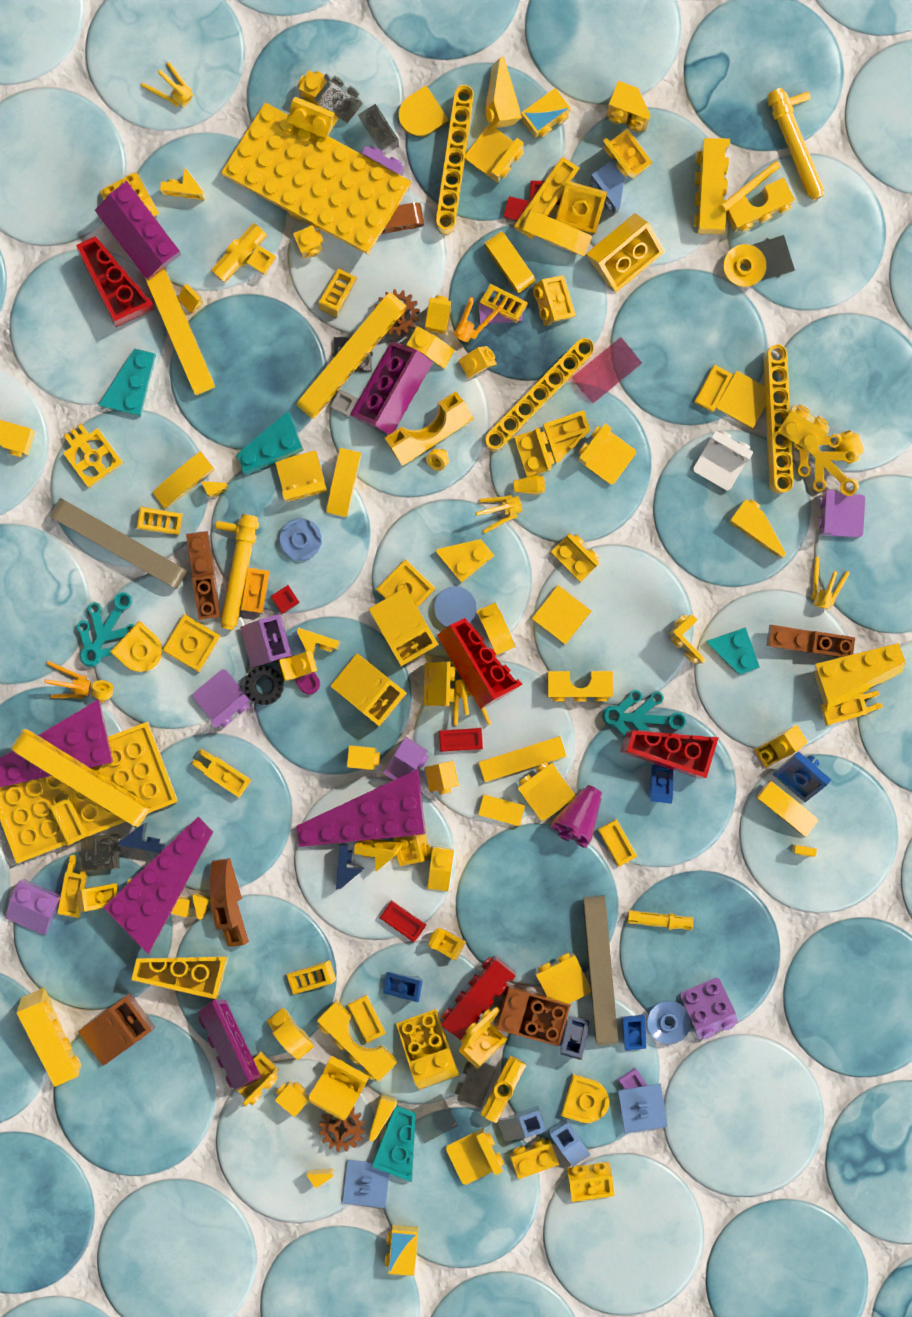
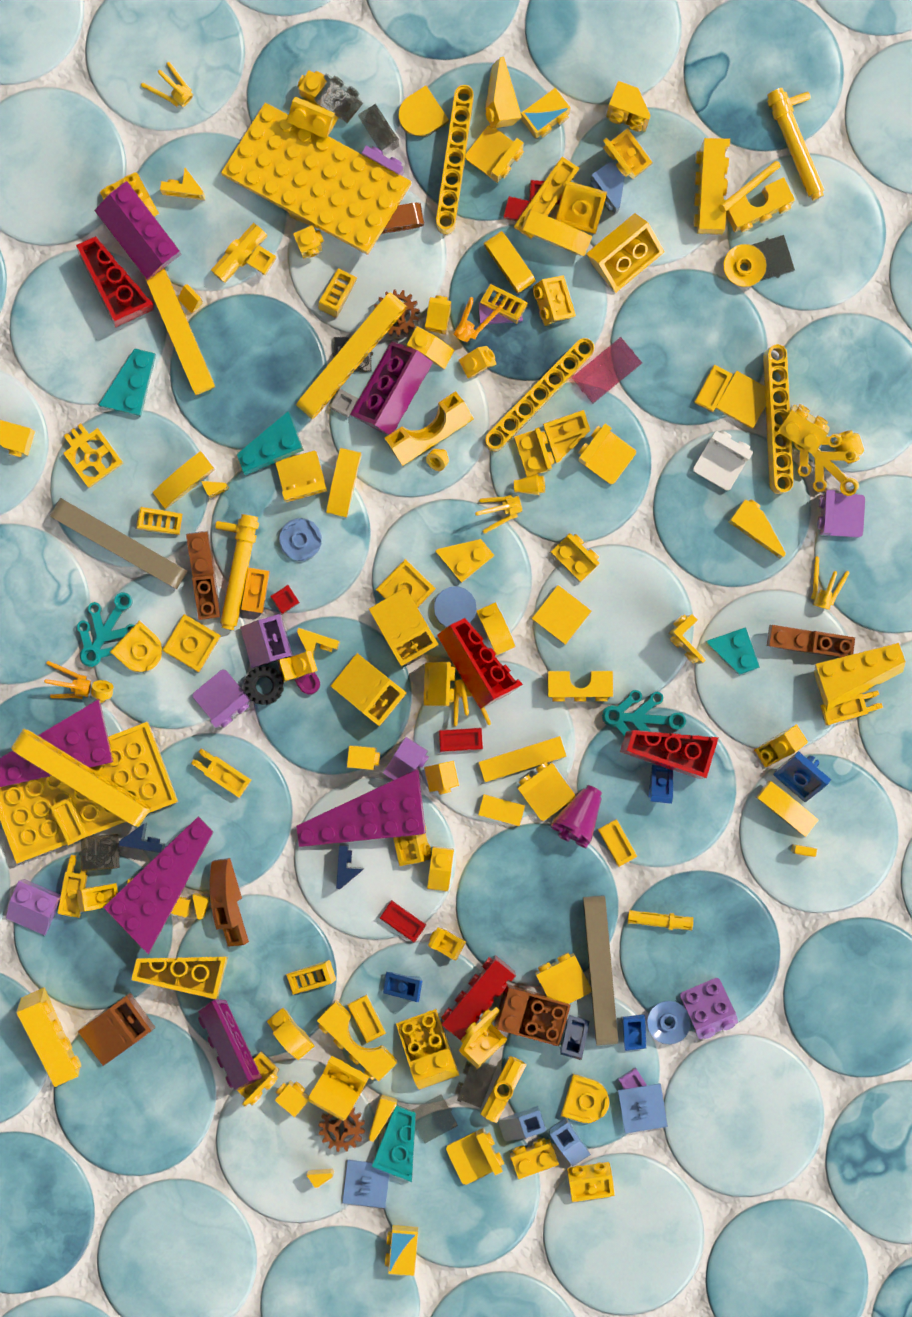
(380, 849): yellow slope -> none

